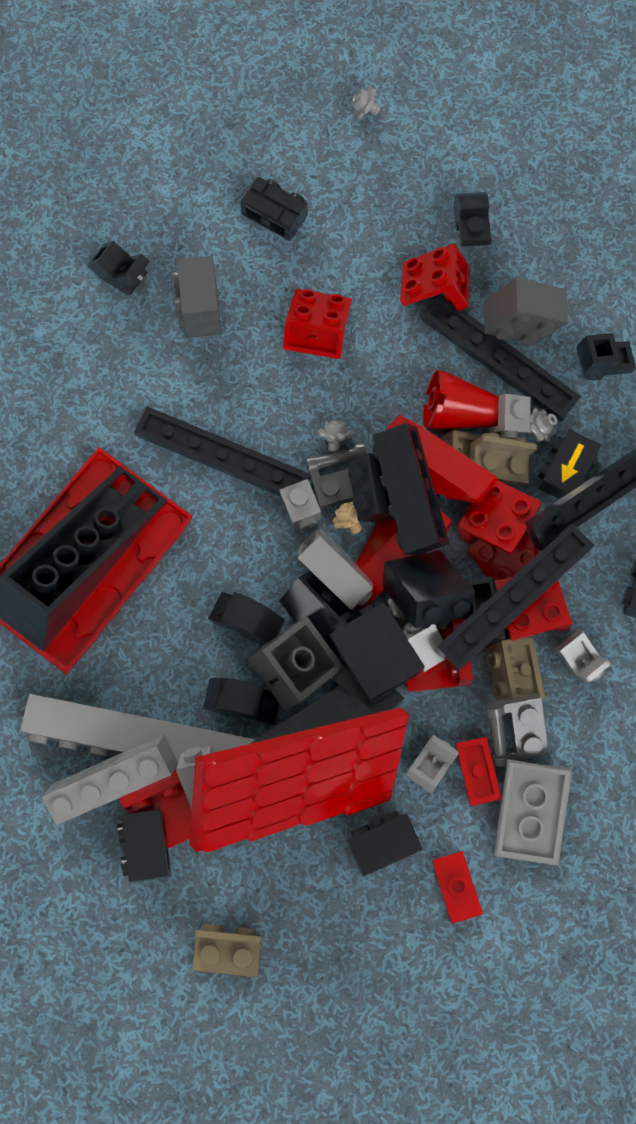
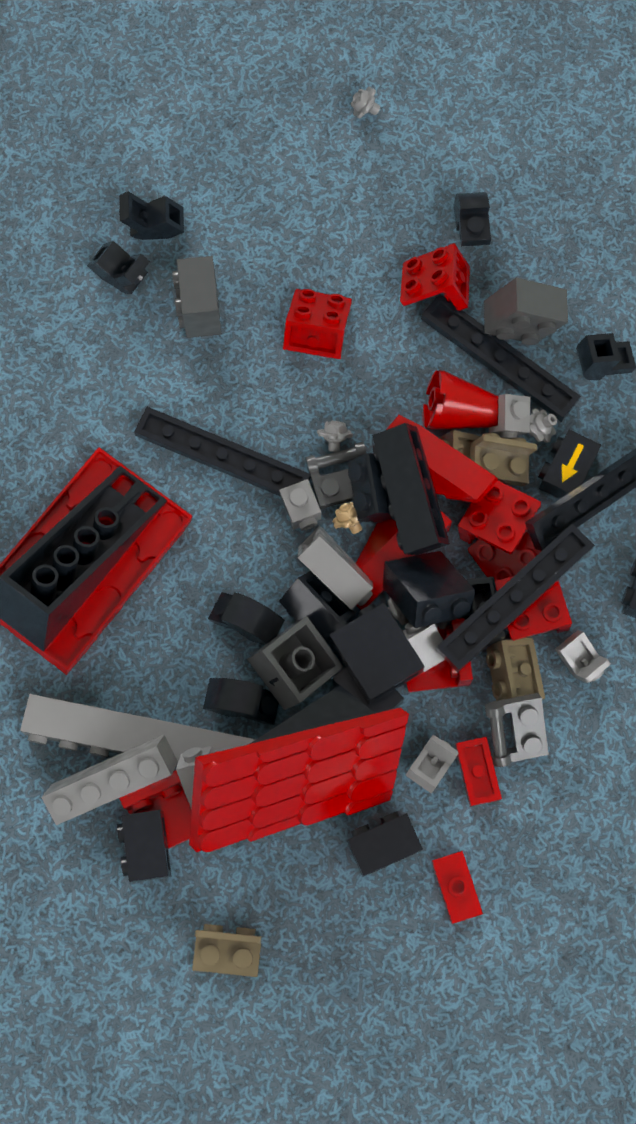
(151, 220): none -> black brick
(274, 208): black brick -> none
(532, 812): light grey tile -> none

